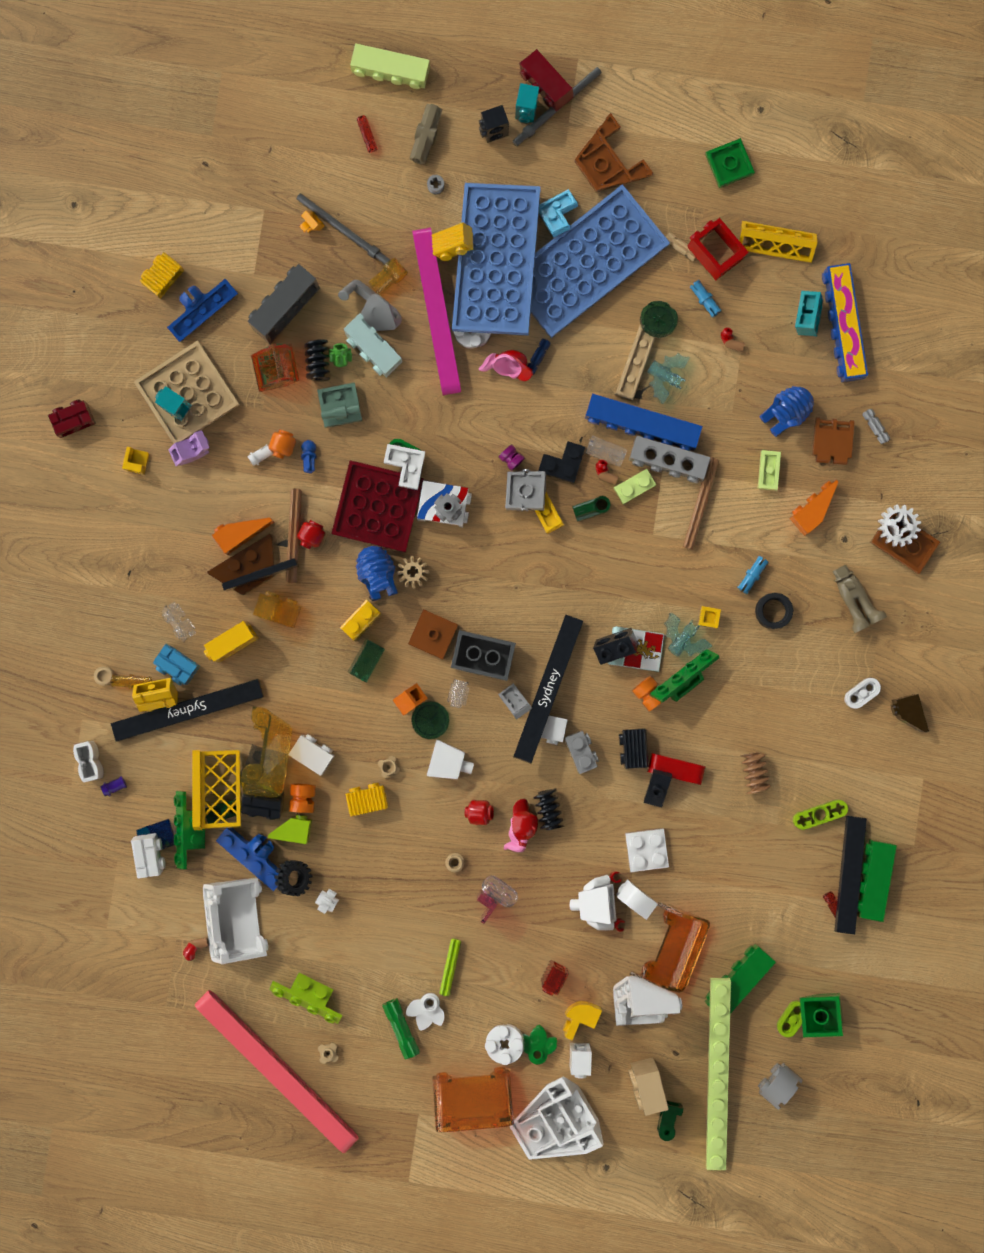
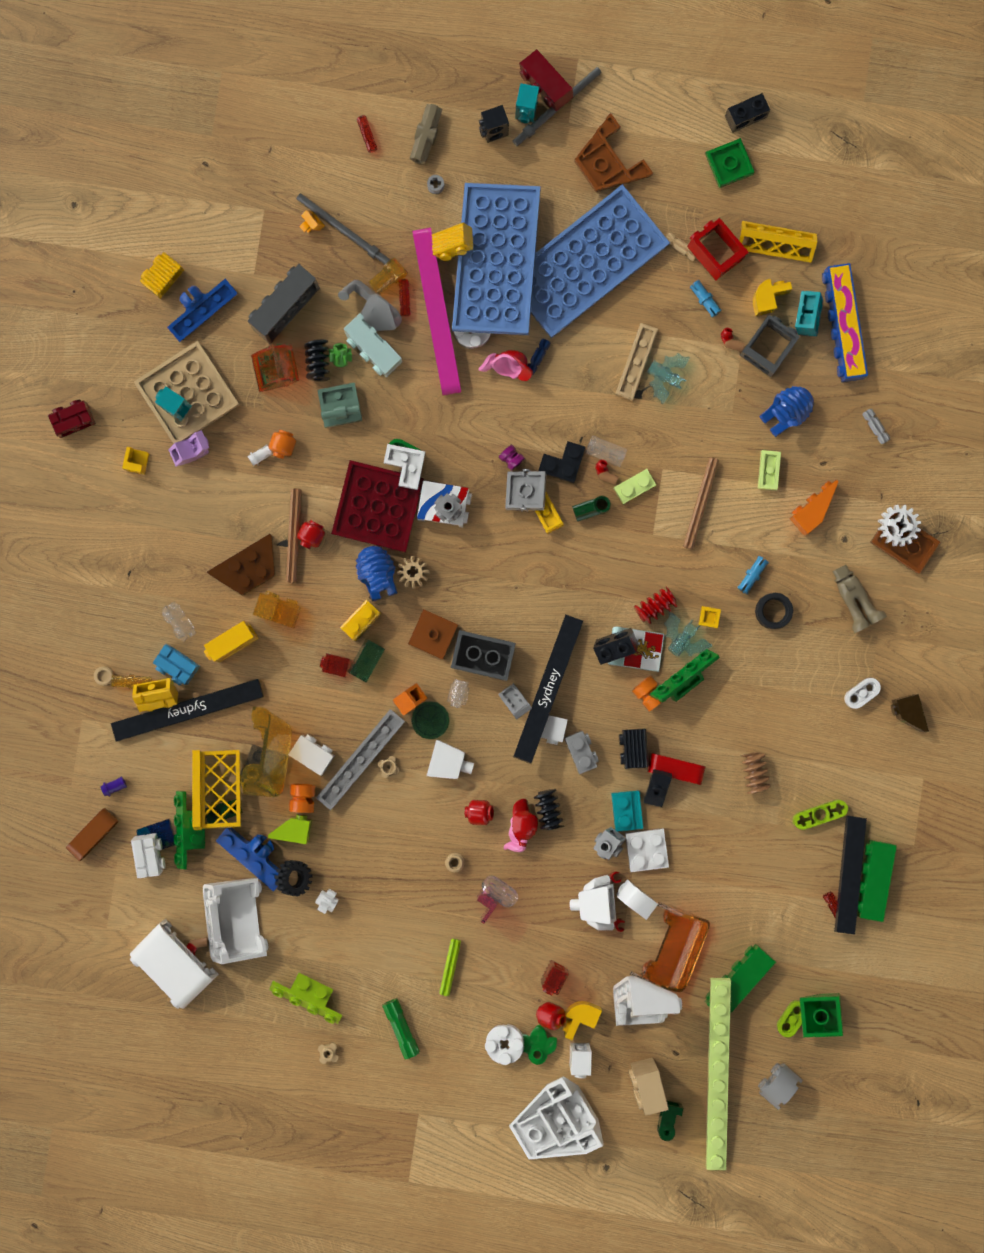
(87, 757): white brick -> none
(92, 834): none -> dark orange beam
(172, 965): none -> white windscreen
(236, 534): orange slope -> none
(260, 574): black tile -> none
(262, 806): black brick -> none
(276, 1071): coral beam -> none
(308, 448): blue axle -> none
(334, 665): none -> clear red bracket
(360, 759): none -> light grey plate
(366, 800): yellow brick -> none
(390, 66): yellowish green brick -> none
(404, 297): none -> clear red axle
(424, 1013): white plate -> none
(473, 1101): clear orange windscreen -> none
(551, 1016): none -> red head
(553, 210): medium azure tile -> none
(609, 843): none -> light grey brick
(627, 810): none -> teal plate
(643, 422): blue brick -> none
(656, 606): none -> red piece
(658, 319): clear green tile -> none
(661, 450): light grey brick -> none
(747, 112): none -> black brick
(759, 361): none -> dark grey window
(764, 296): none -> yellow brick
(833, 441): dark orange plate -> none

